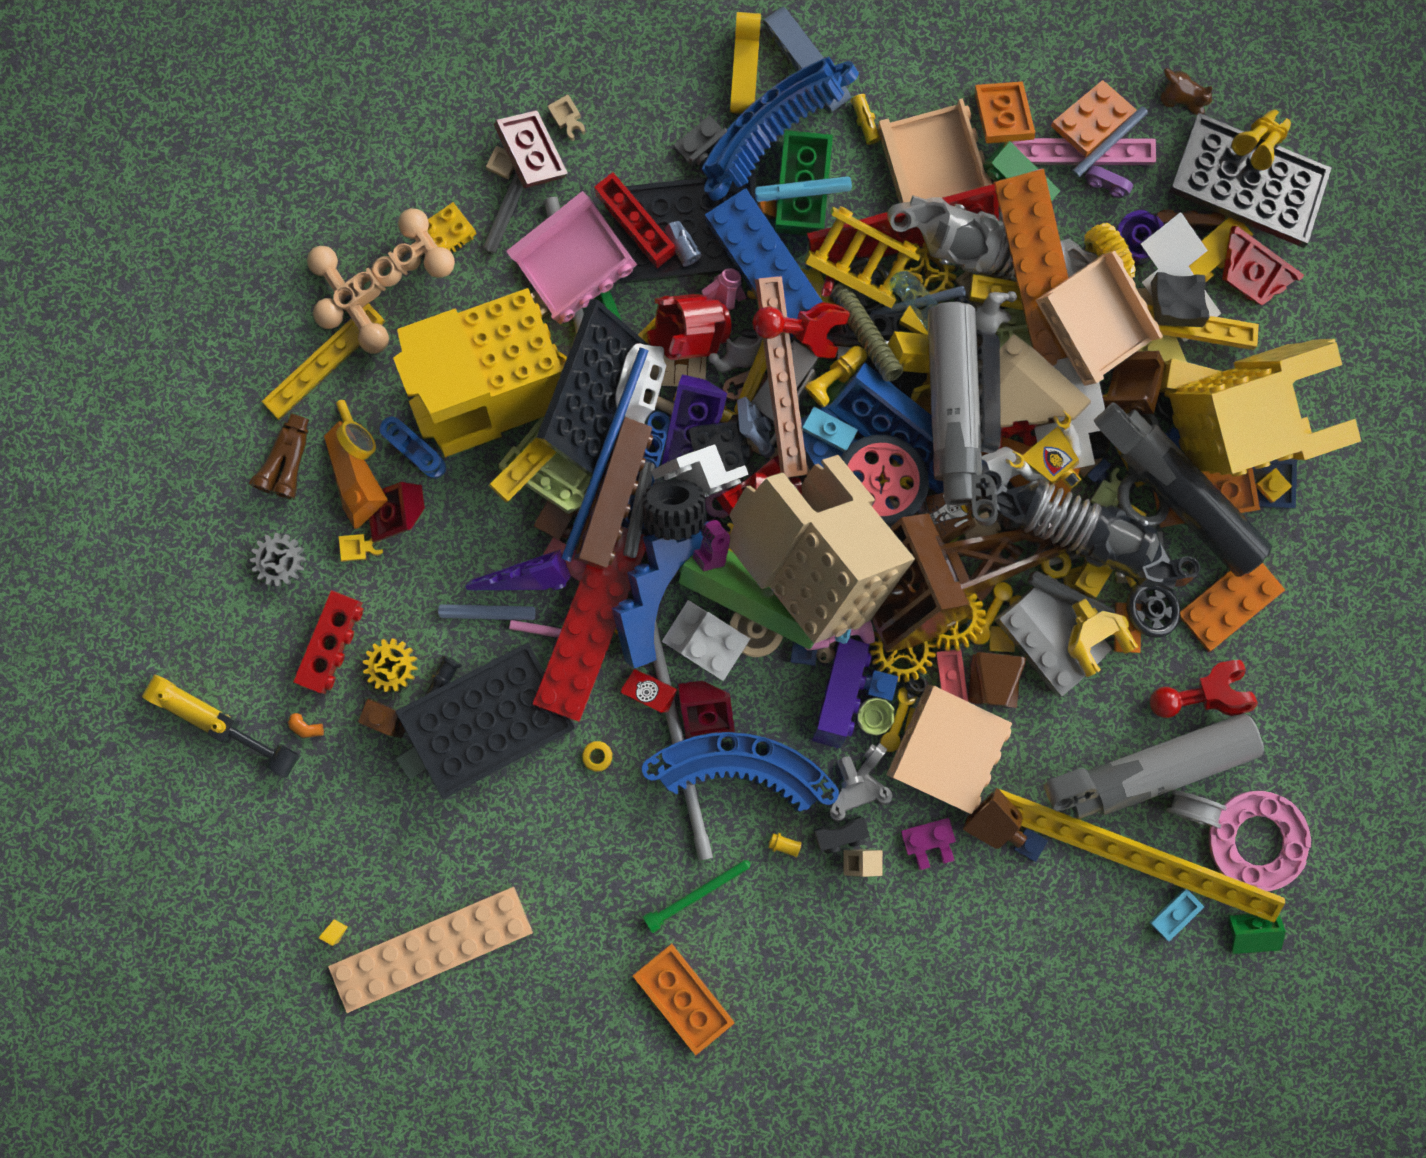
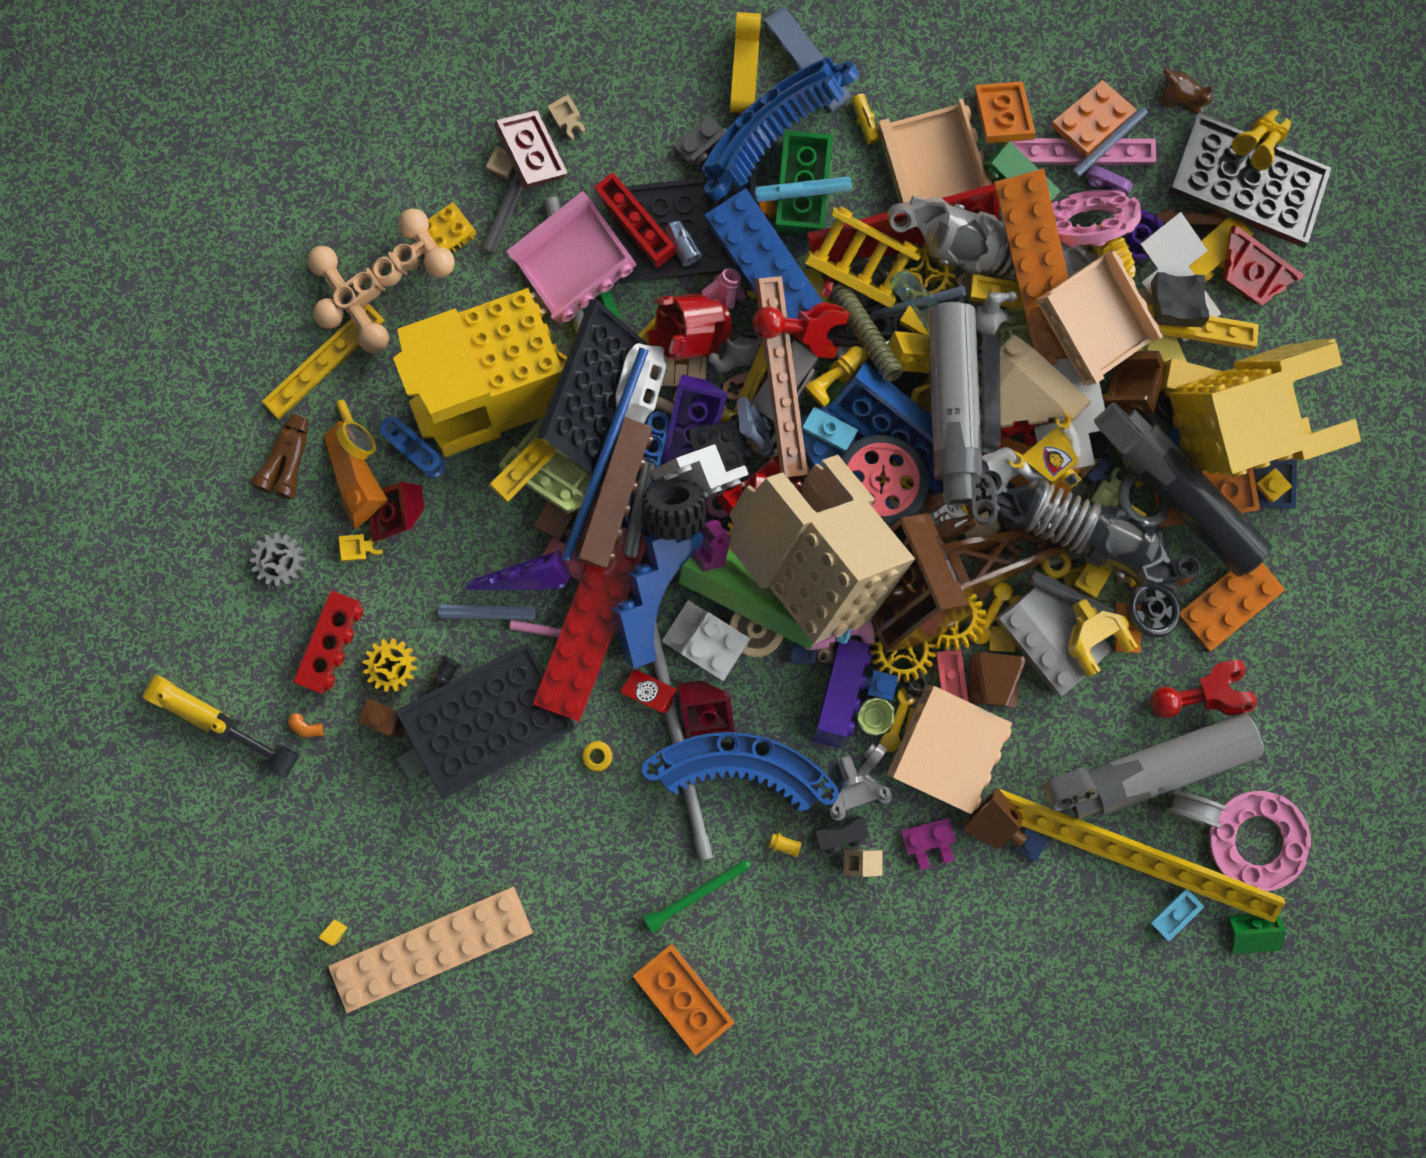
(1125, 211): none -> bright pink plate

